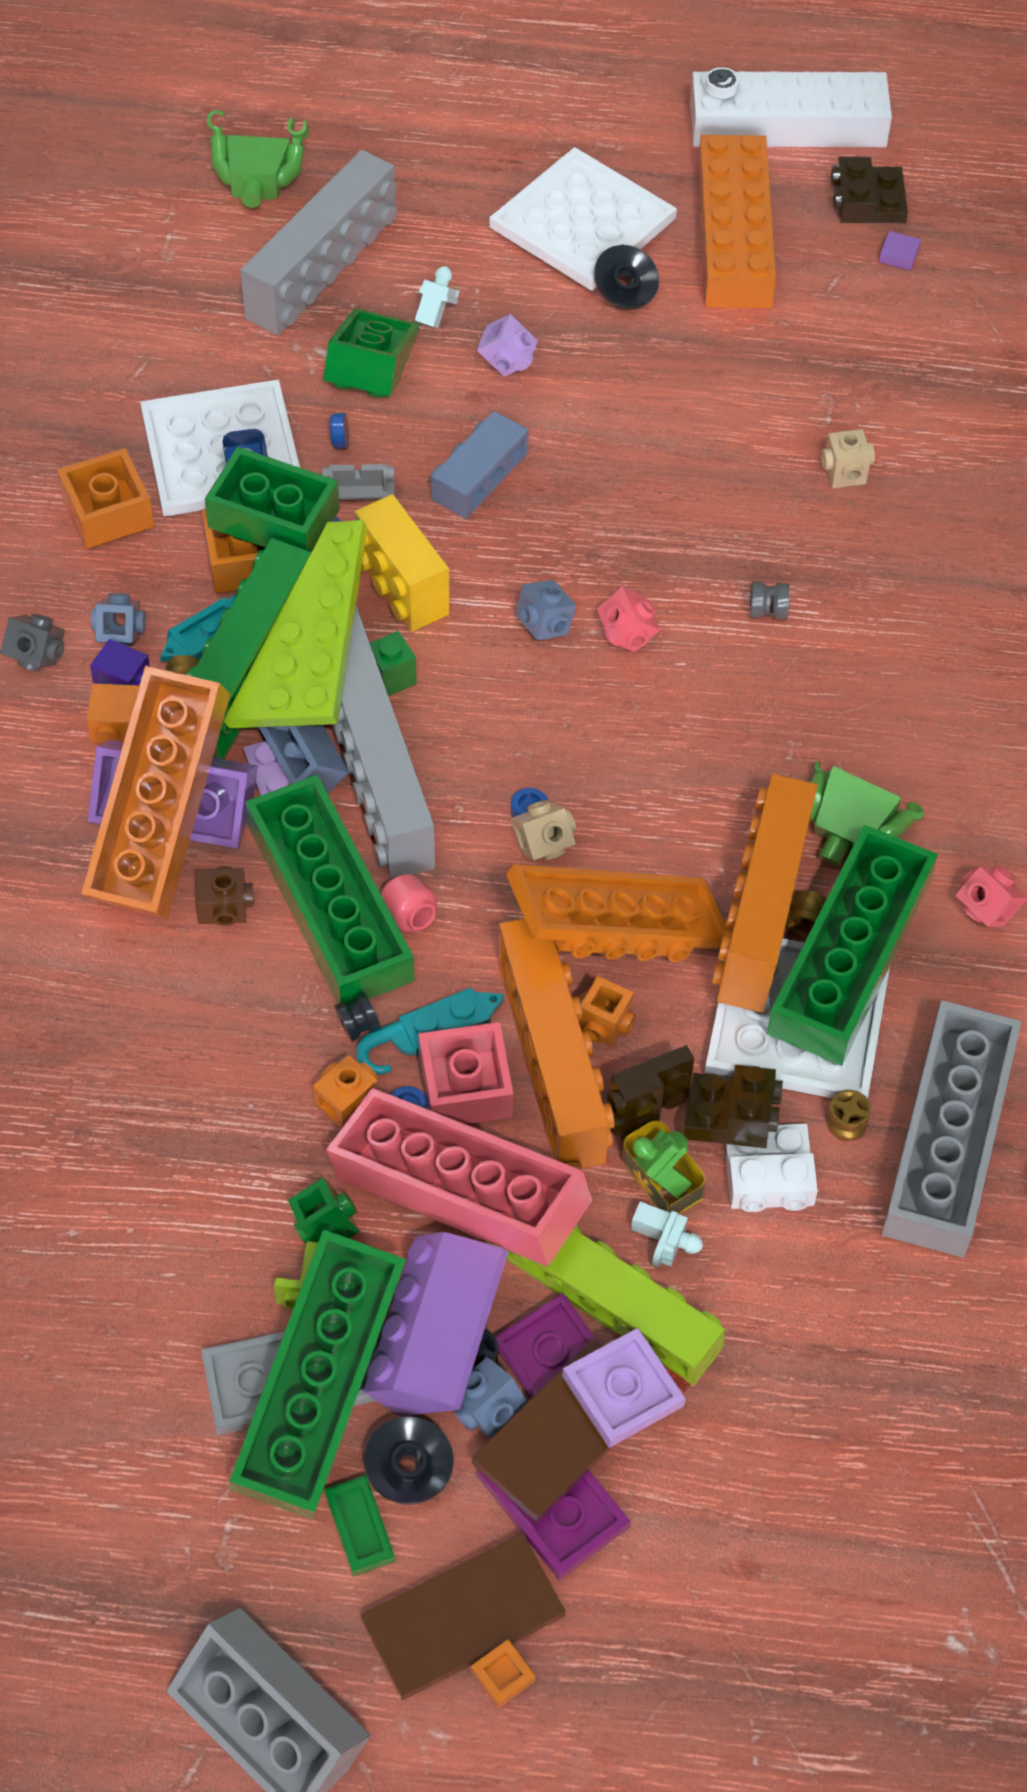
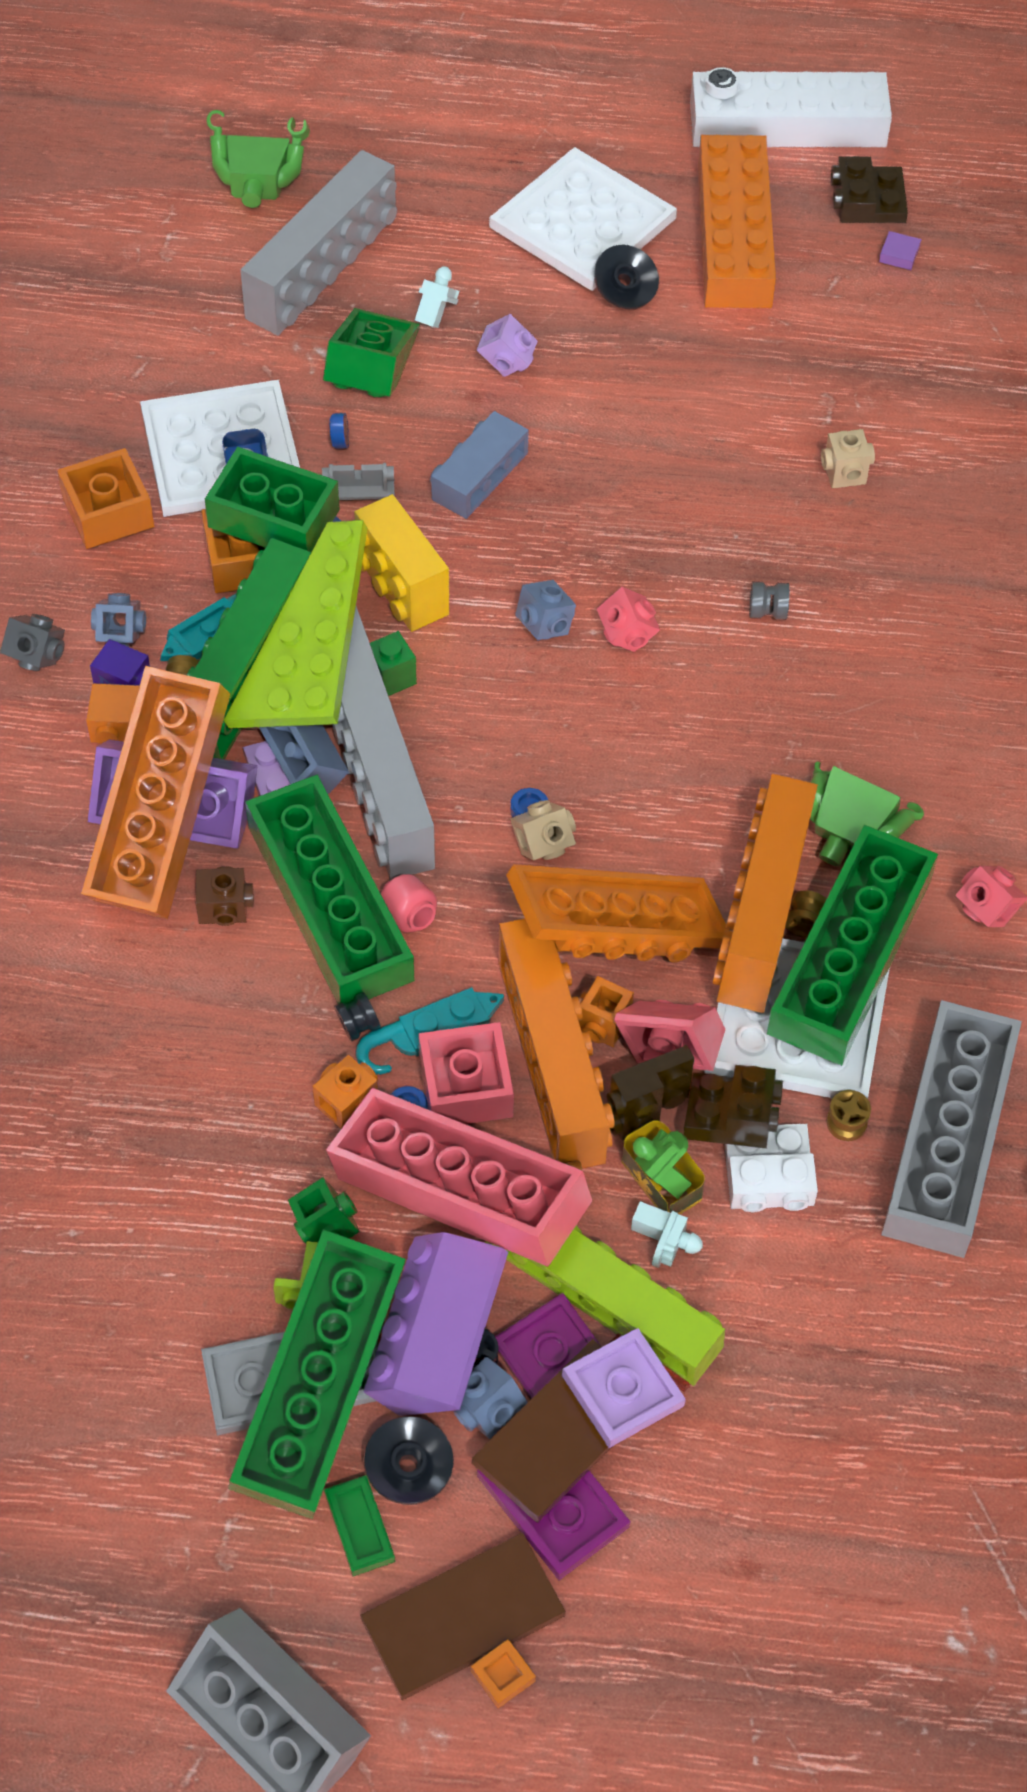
(664, 1026): none -> coral slope

